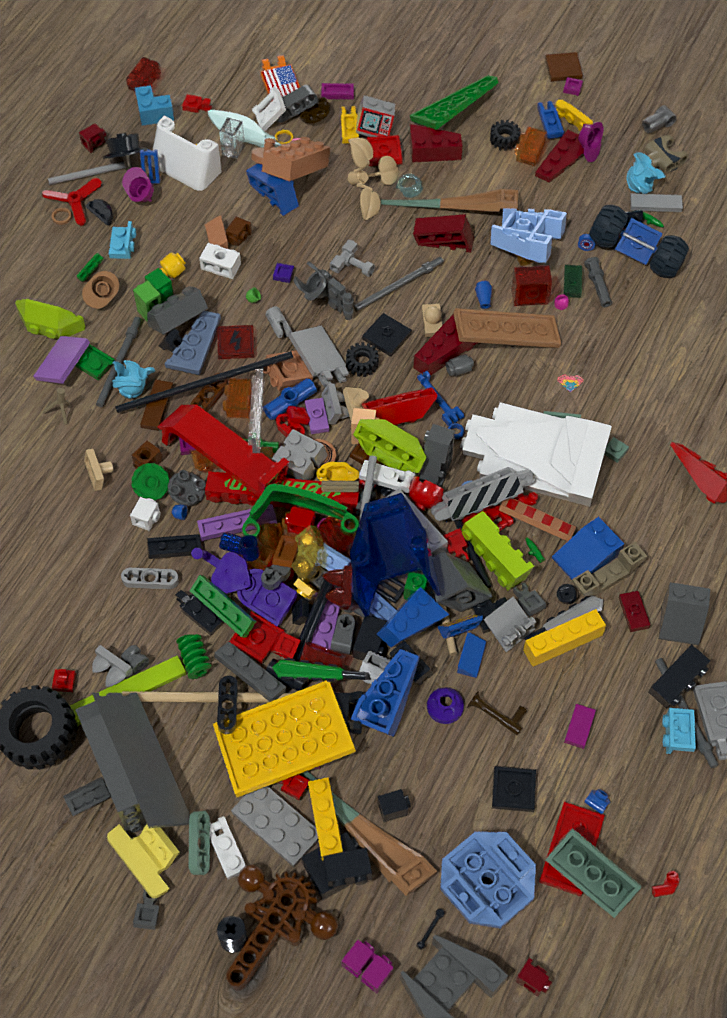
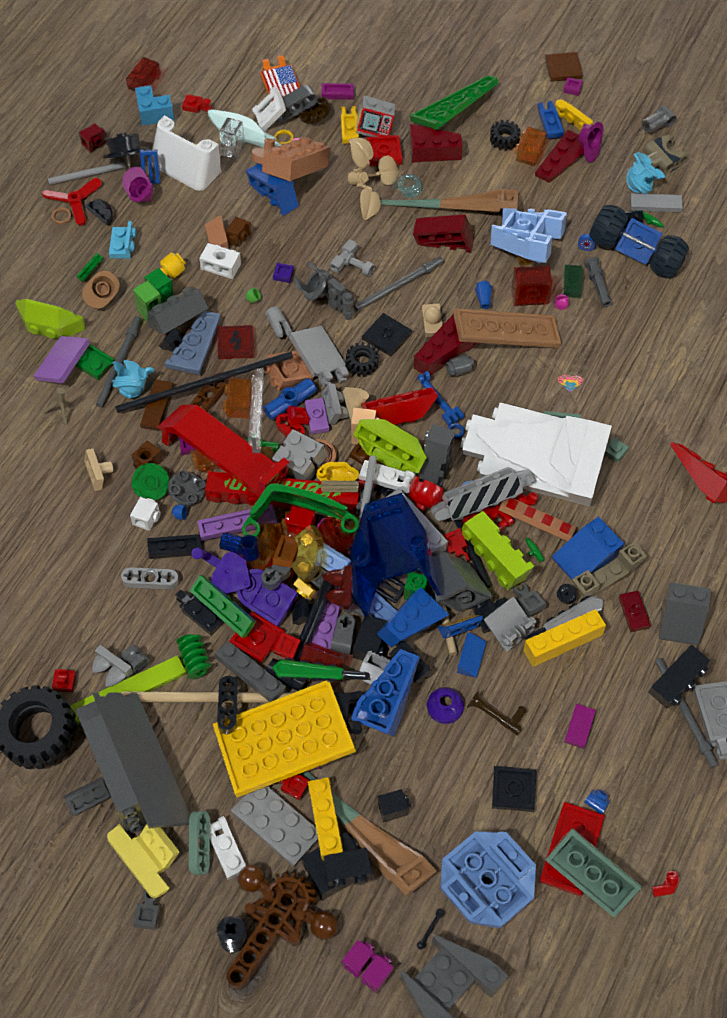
(533, 978): dark red brick -> none
(679, 730): medium azure bracket -> none

